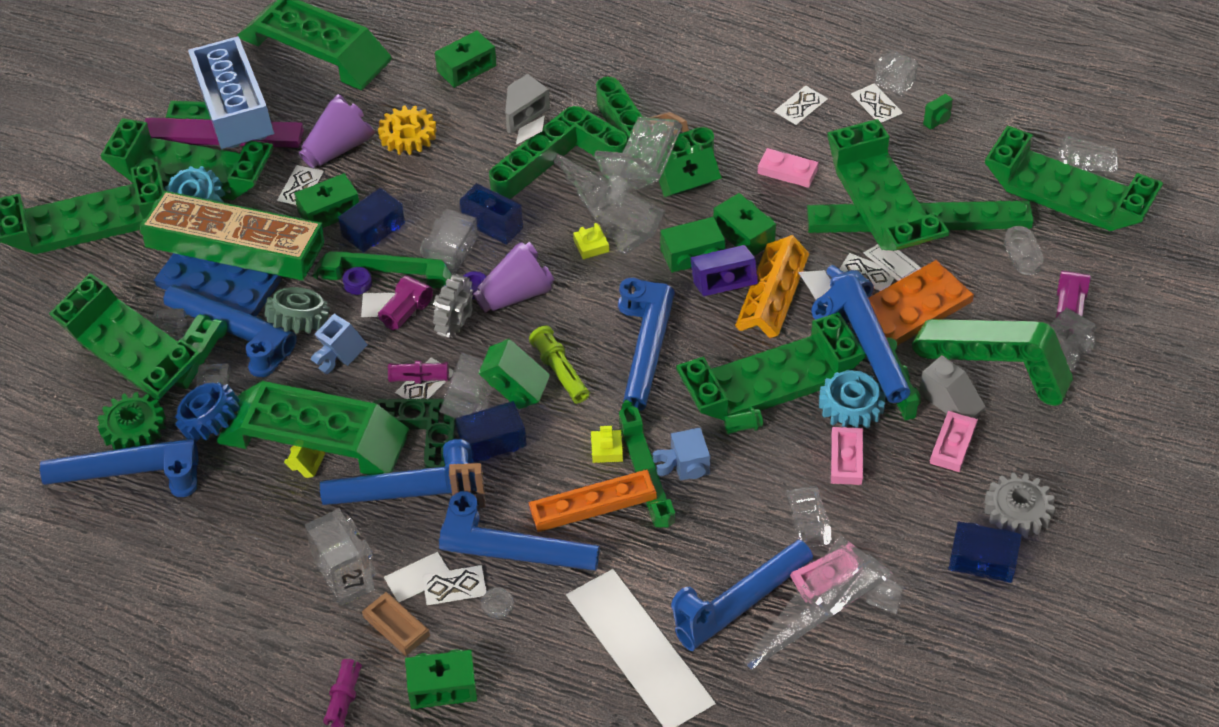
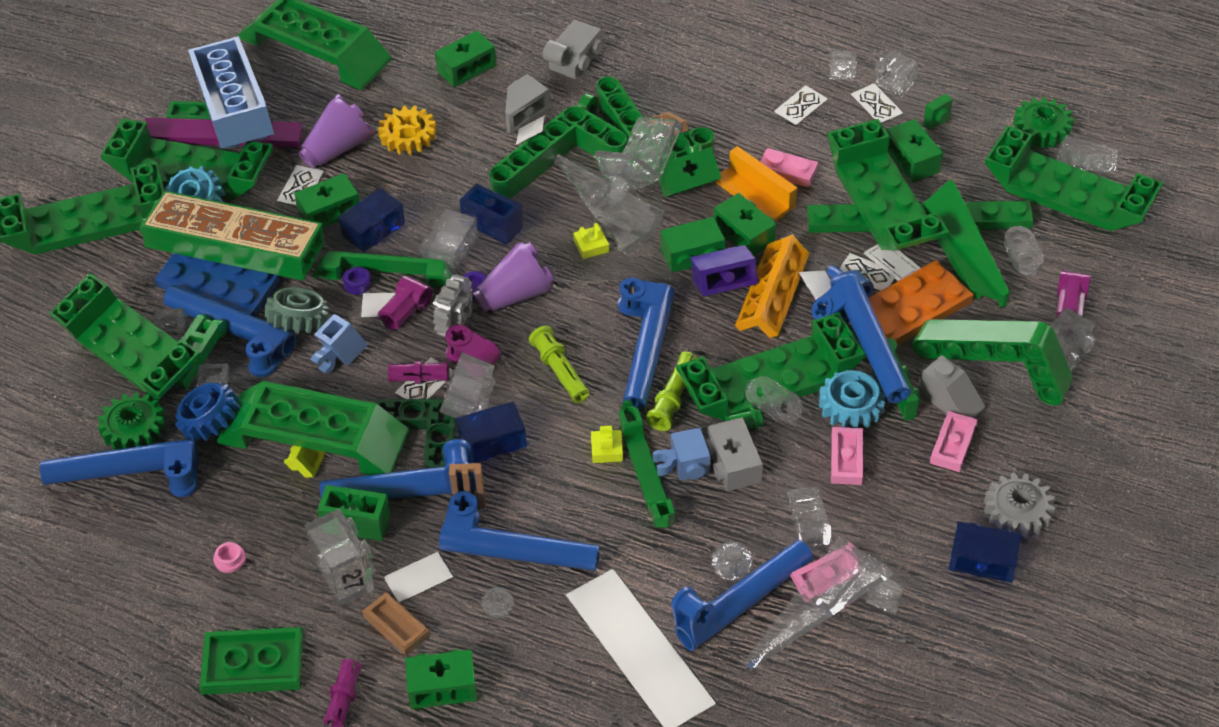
(229, 557): none -> bright pink plate
(252, 660): none -> green tile
(366, 508): none -> green brick
(454, 585): white sticker -> none
(466, 341): none -> magenta piece
(514, 374): green brick -> none
(573, 49): none -> light grey hinge
(588, 102): none -> green tile
(592, 500): orange tile -> none
(668, 400): none -> lime pin
(732, 560): none -> clear piece
(734, 454): none -> light grey brick
(759, 184): none -> light orange panel
(772, 399): none -> clear plate
(843, 64): none -> clear bracket
(914, 150): none -> green brick
(966, 246): none -> green wedge
(1045, 121): none -> green gear

